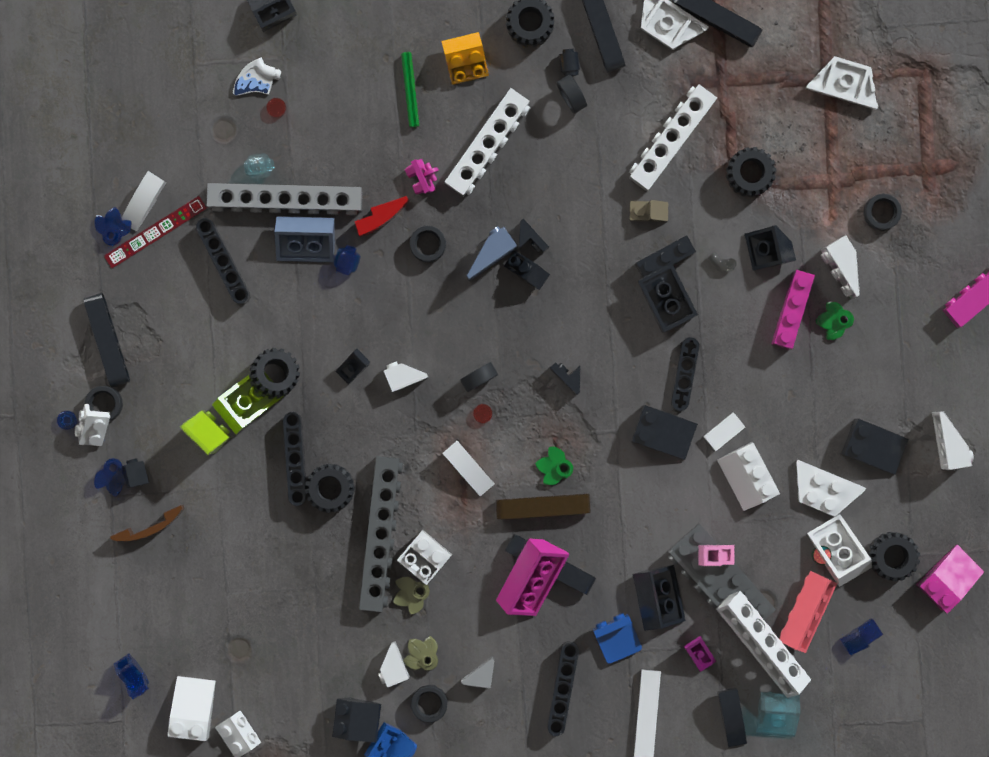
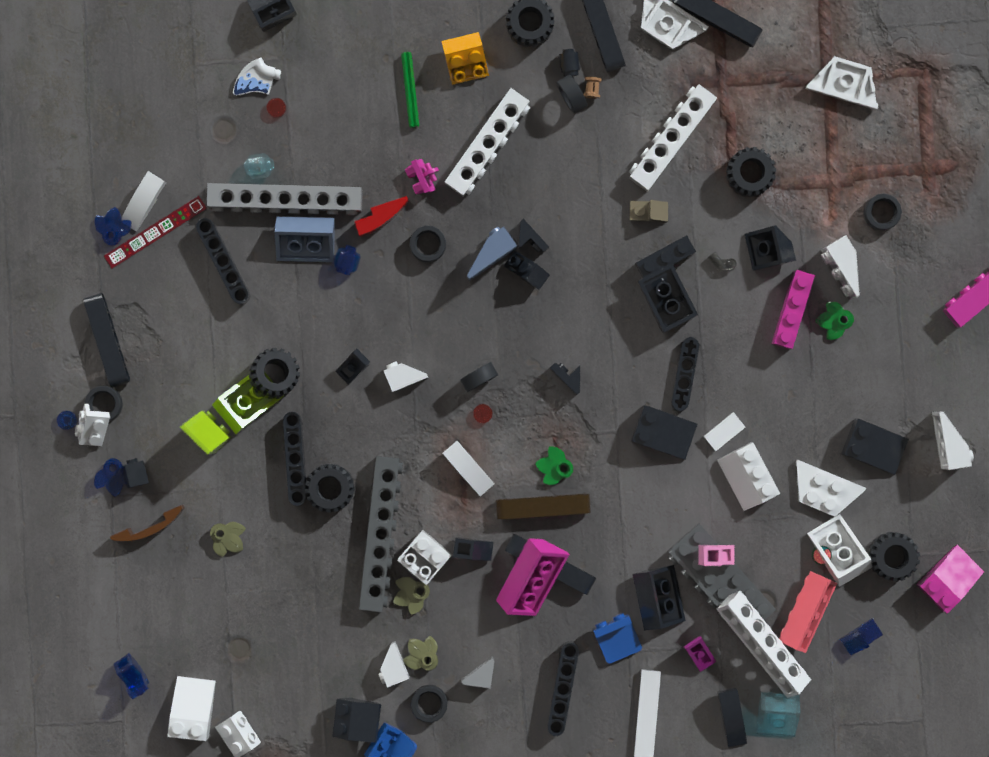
(229, 540): none -> olive plate
(473, 549): none -> black slope
(592, 87): none -> medium nougat bush

